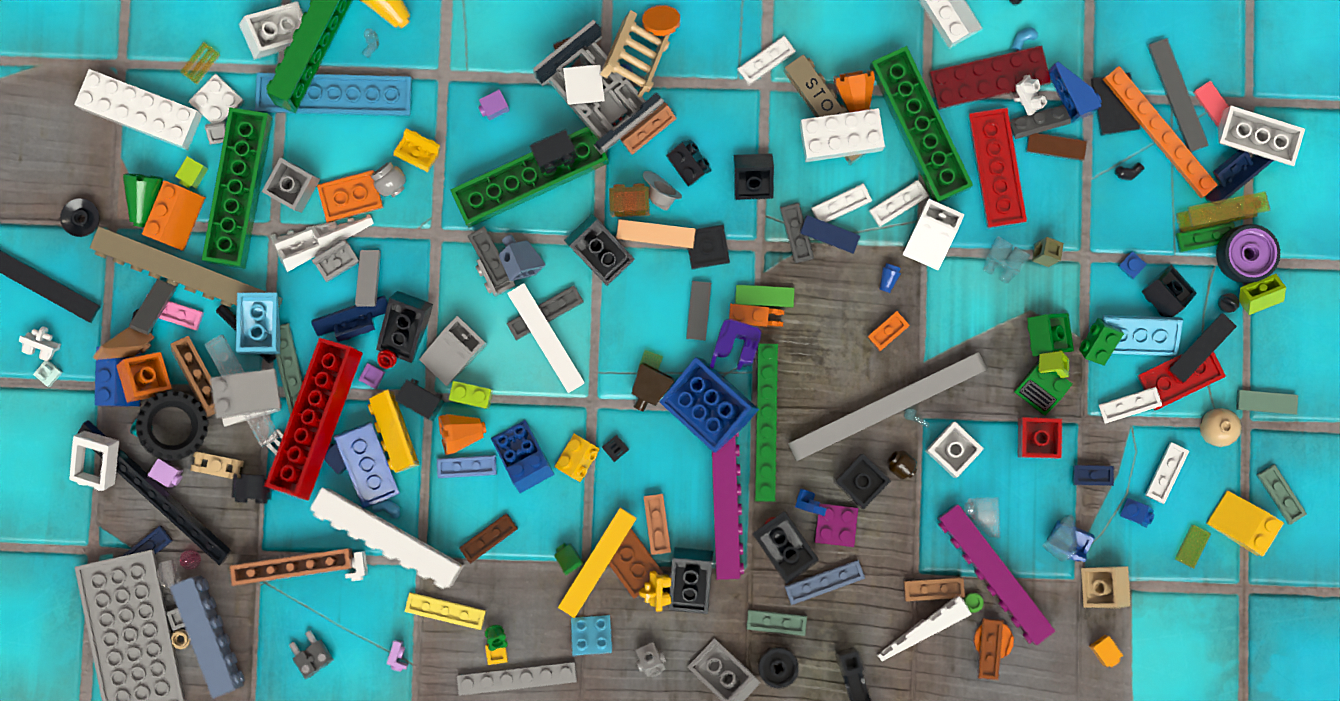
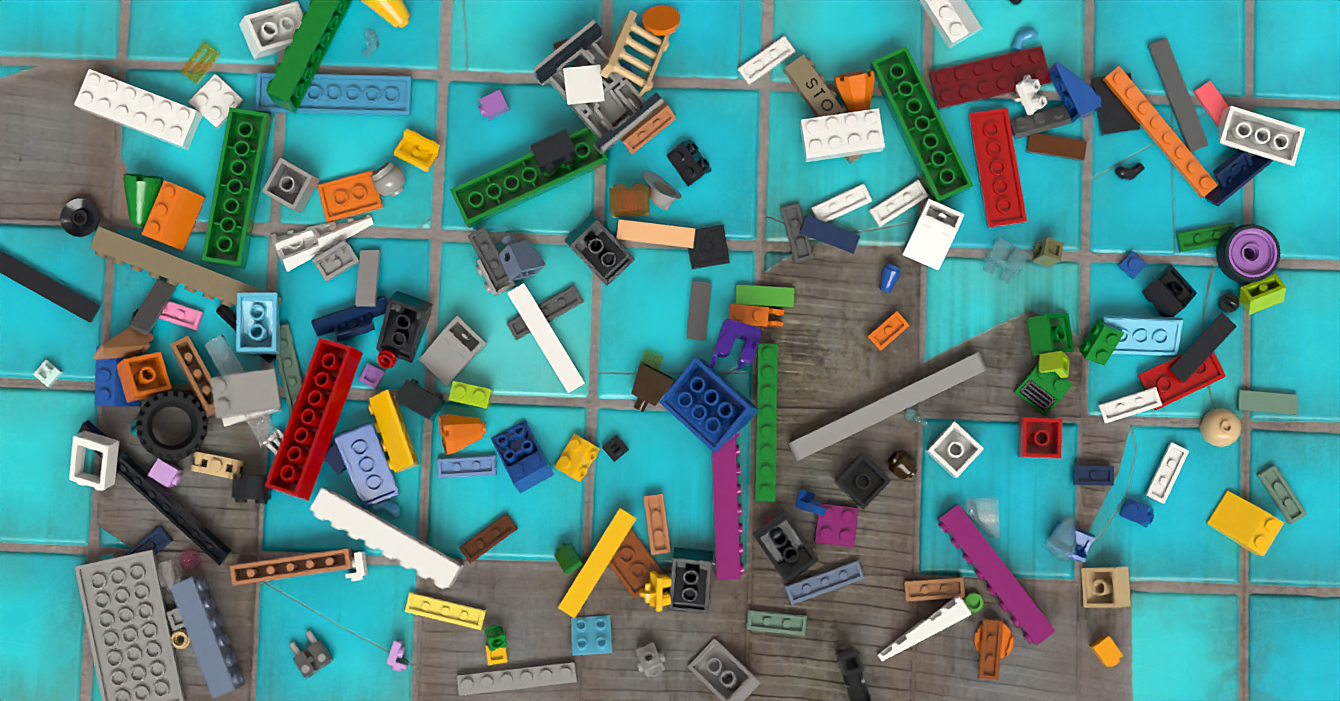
(41, 340): white hips -> none
(191, 173): lime brick -> none
(215, 132): light grey tile -> none
(753, 176): black slope -> none
(783, 677): black brick -> none
(1192, 546): clear yellow tile -> none
(1223, 212): clear yellow fence -> none

